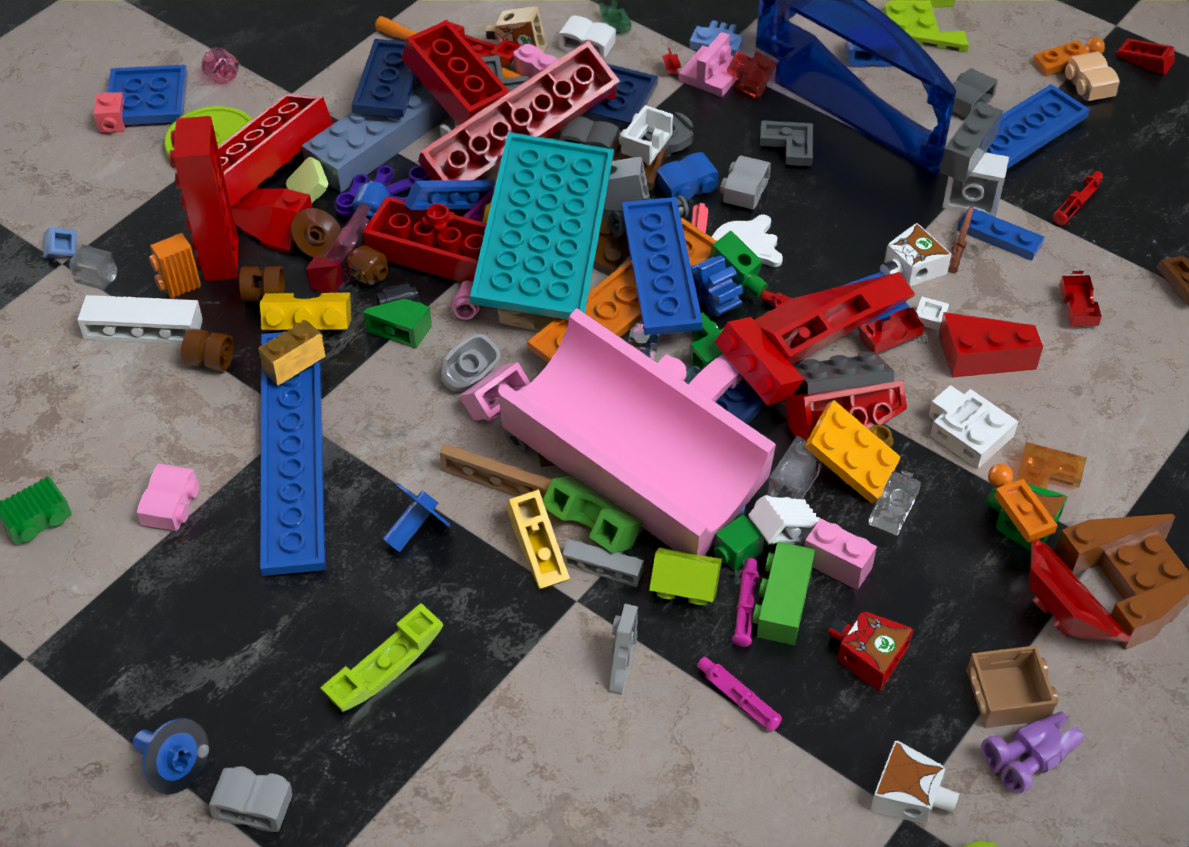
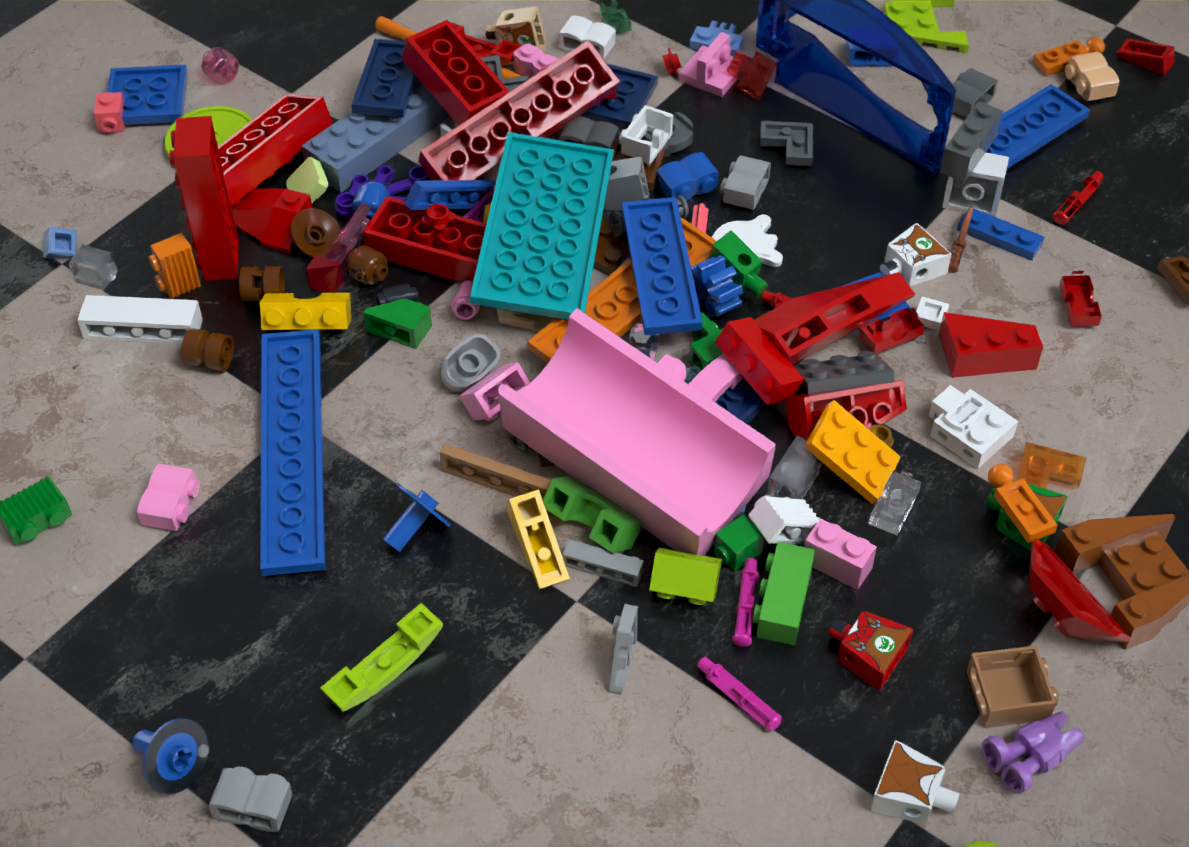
(291, 352): pearl gold brick -> none

